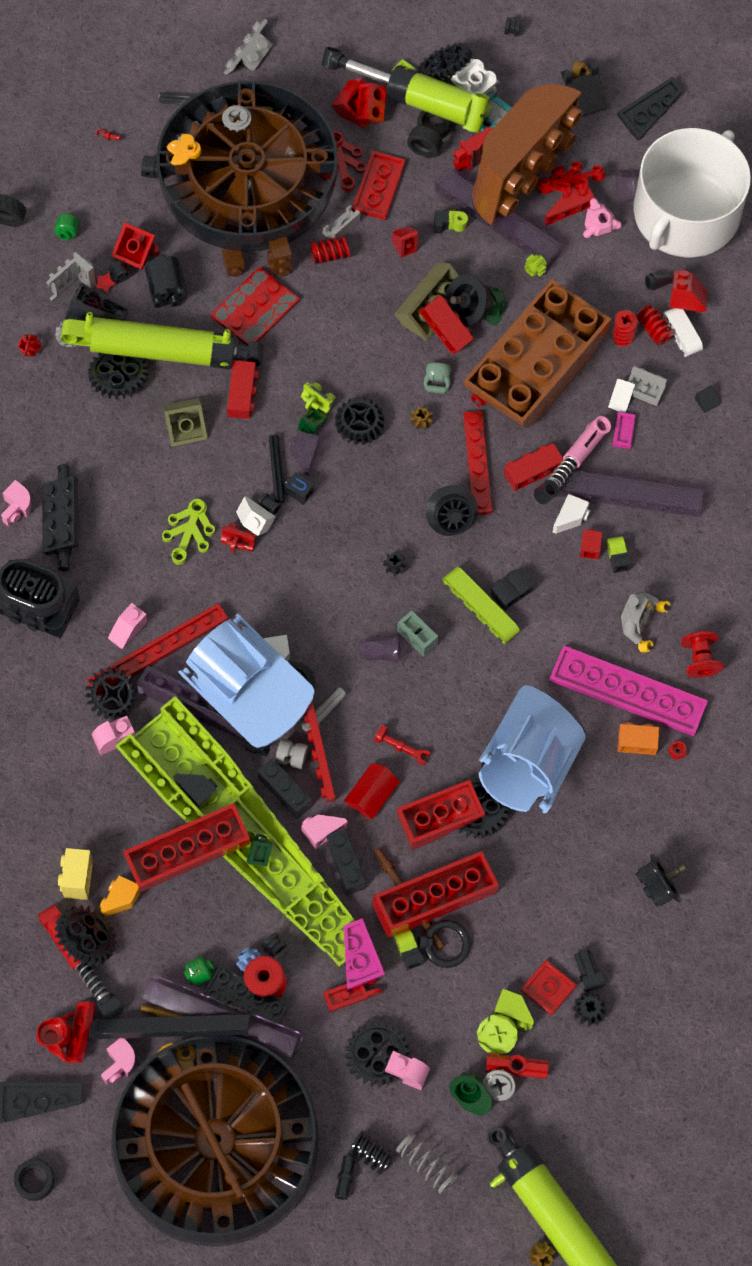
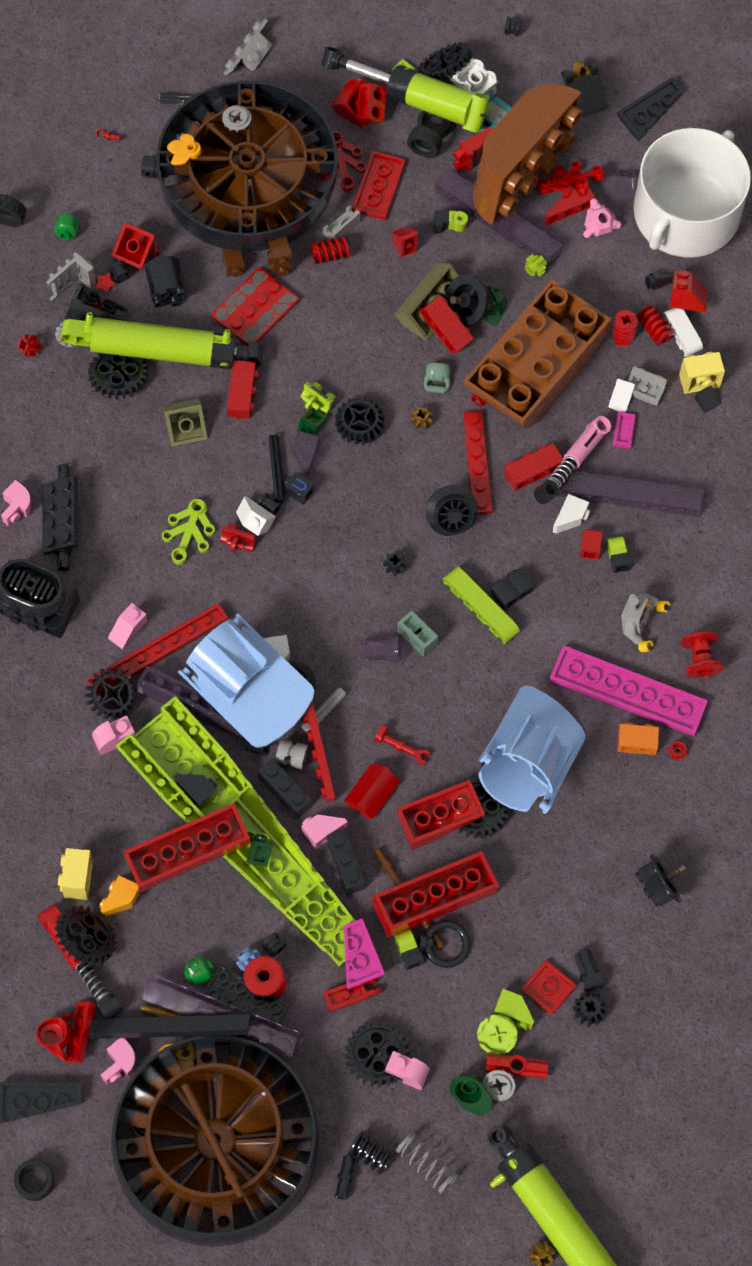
(701, 371): none -> light yellow brick

